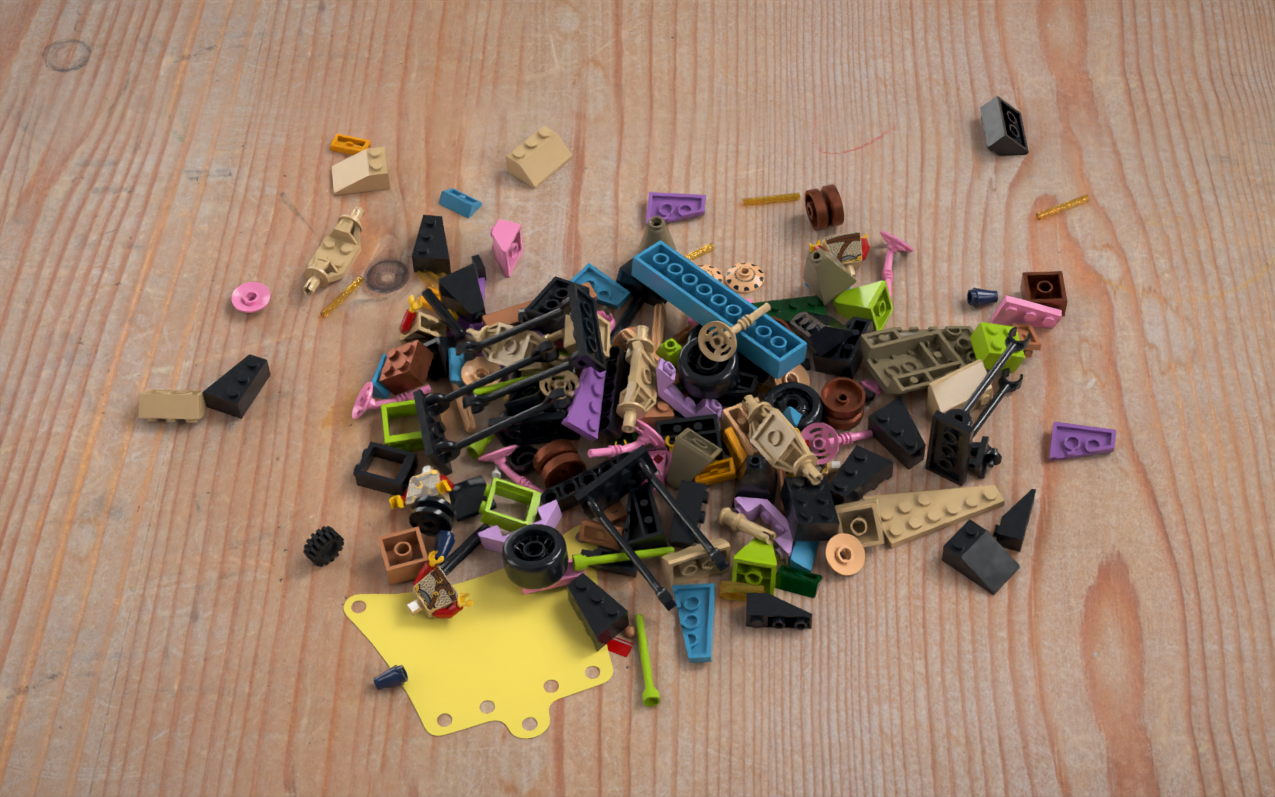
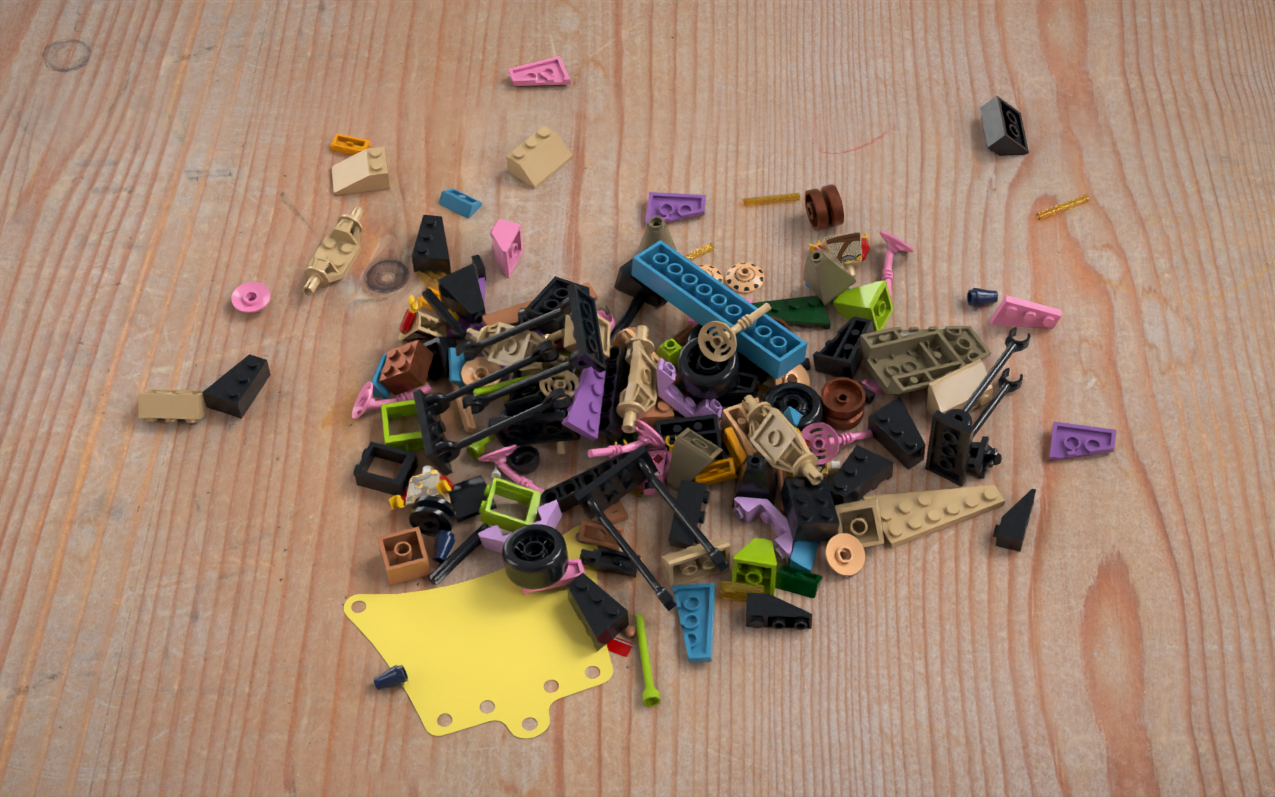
(323, 546): black tyre -> none
(342, 296): clear yellow piece -> none
(435, 592): torso -> none
(542, 72): none -> bright pink wing
(558, 462): copper wheel -> none
(580, 562): lime piece -> none
(606, 289): dark azure wing -> none
(643, 520): black wedge -> none
(658, 325): light nougat axle -> none
(739, 522): tan pin -> none
(819, 331): black slope -> none
(979, 557): black slope -> none
(989, 344): lime brick -> none
(1034, 344): nougat plate -> none
(1045, 289): copper brick -> none

